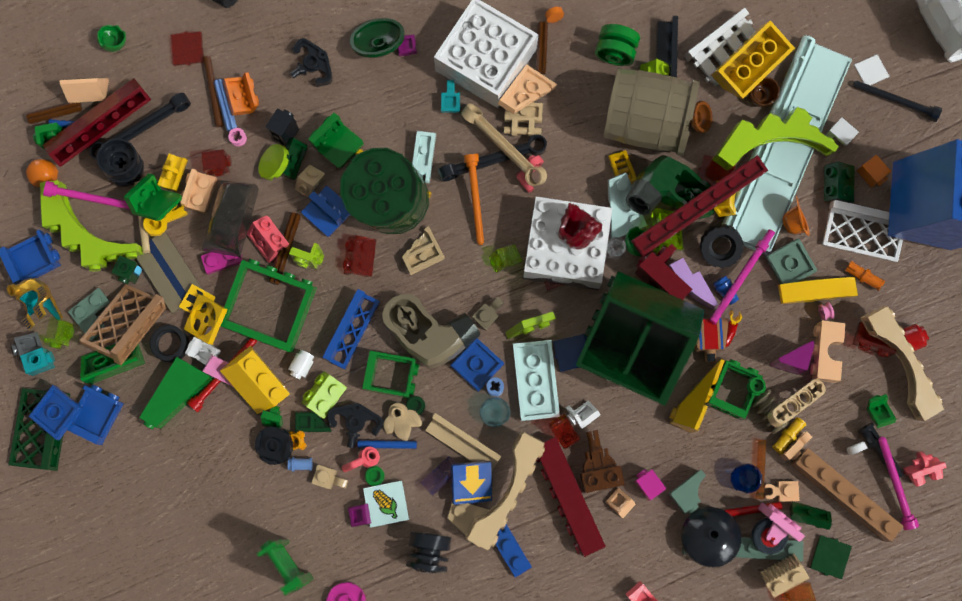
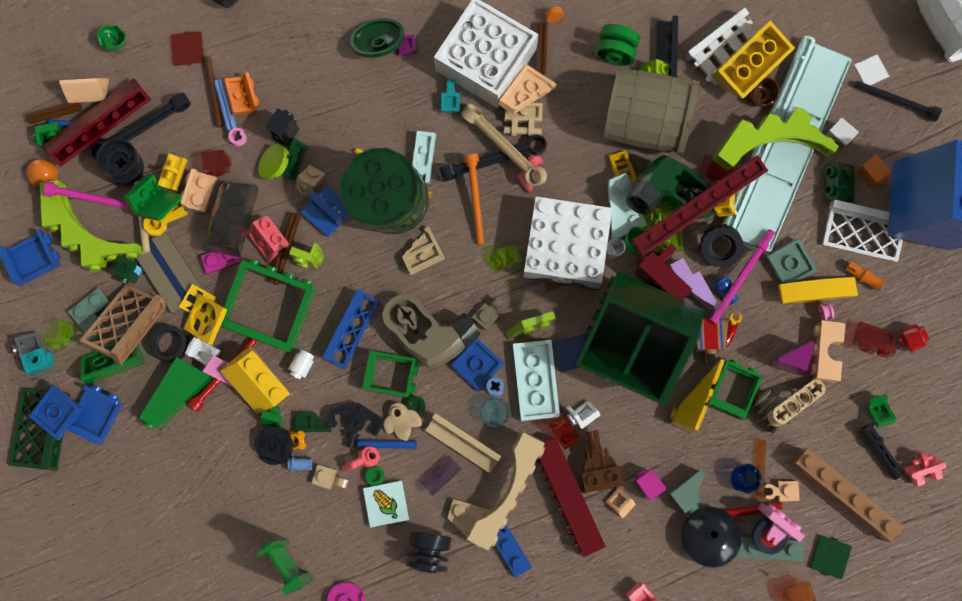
(34, 296): pearl gold piece -> none
(314, 61): black piece -> none
(323, 394): lime bracket -> none
(335, 141): green bracket -> none
(359, 256): clear red bracket -> none
(359, 515): magenta tile -> none
(471, 482): blue tile -> none
(578, 228): dark red hair -> none
(702, 117): dark orange hat -> none
(761, 385): green plate -> none
(784, 575): tan brick -> none
(789, 435): yellow pin -> none
(793, 450): light nougat plate -> none
(795, 221): orange piece -> none
(810, 515): dark green plate -> none
(856, 448): white tile -> none
(908, 519): dark pink piece -> none
(921, 397): tan arch -> none

